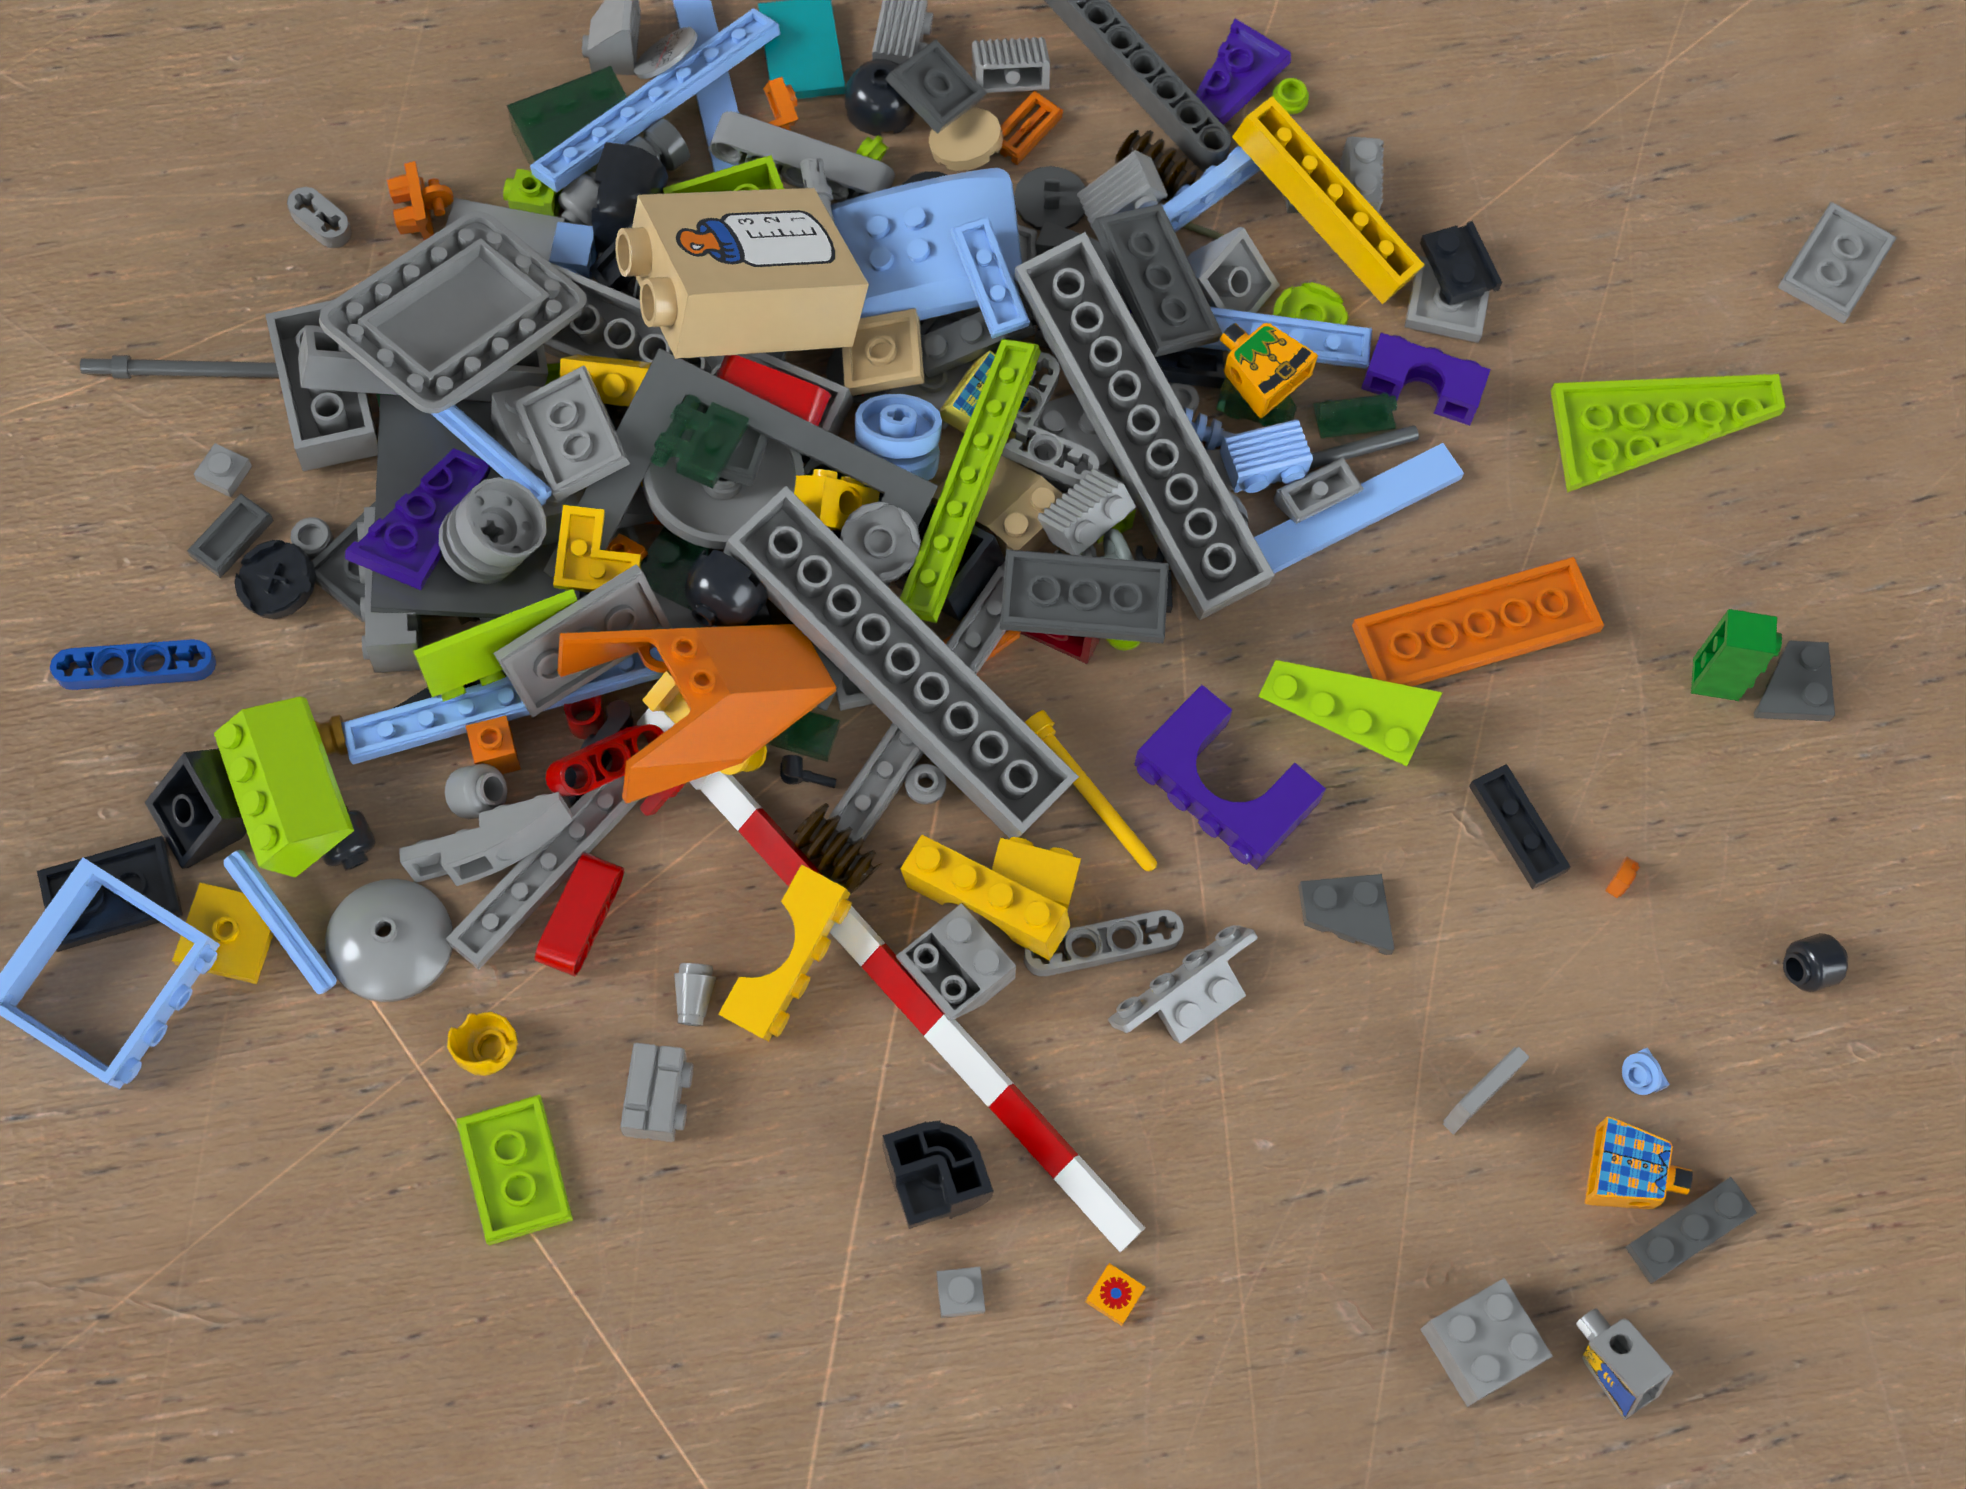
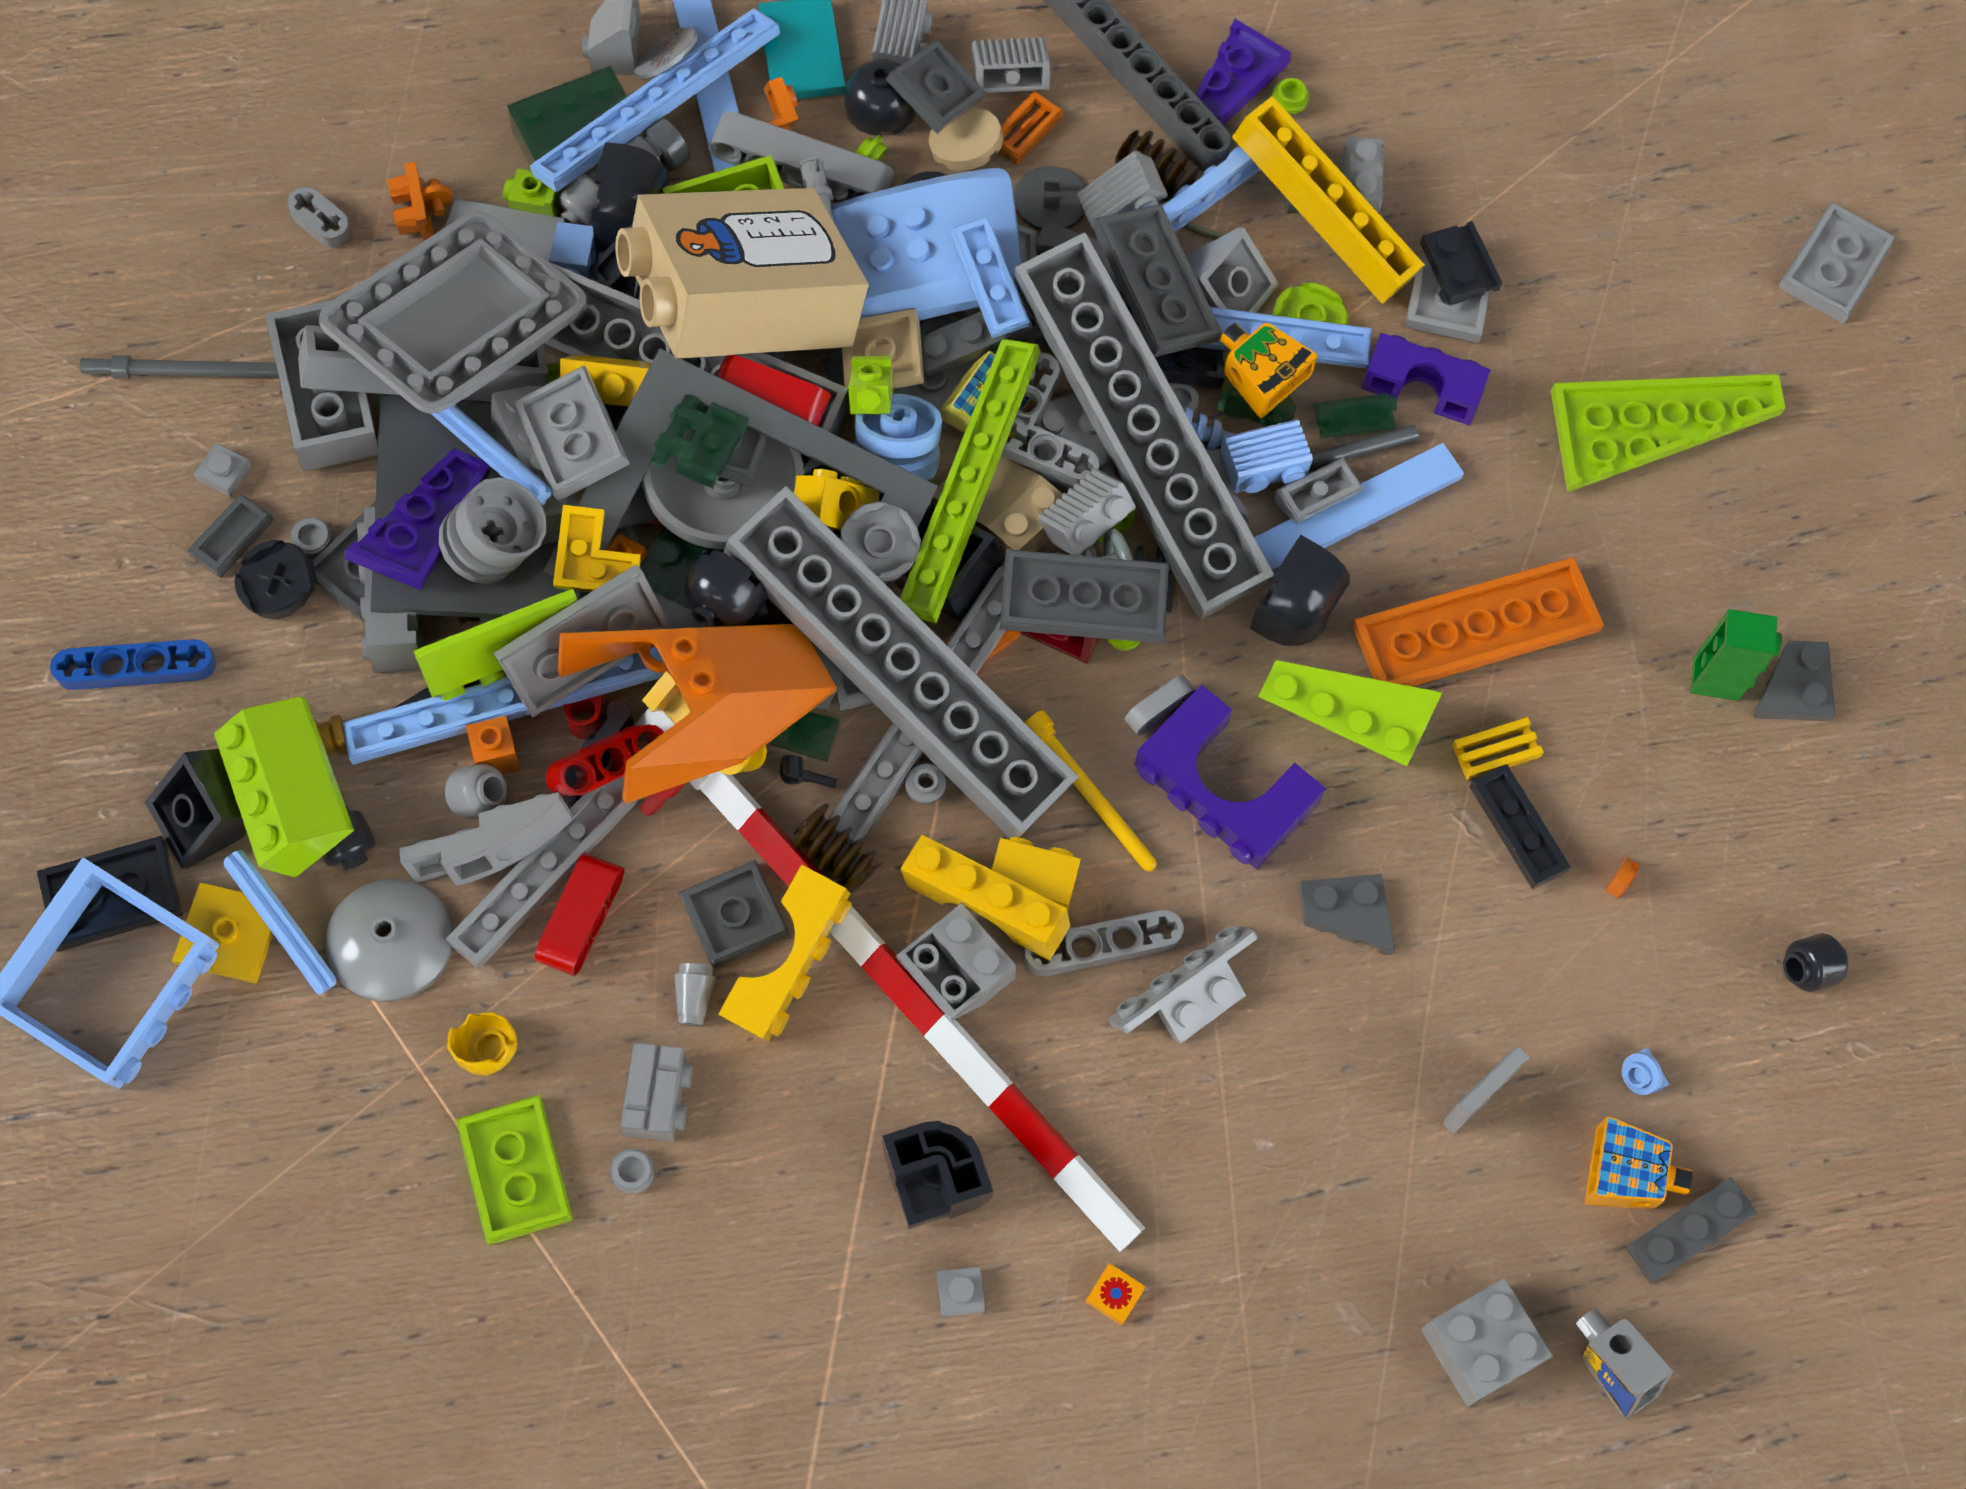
(632, 1171): none -> light grey tile
(733, 914): none -> dark grey tile
(871, 385): none -> lime brick
(1159, 705): none -> light grey beam
(1301, 595): none -> black brick
(1526, 737): none -> yellow tile

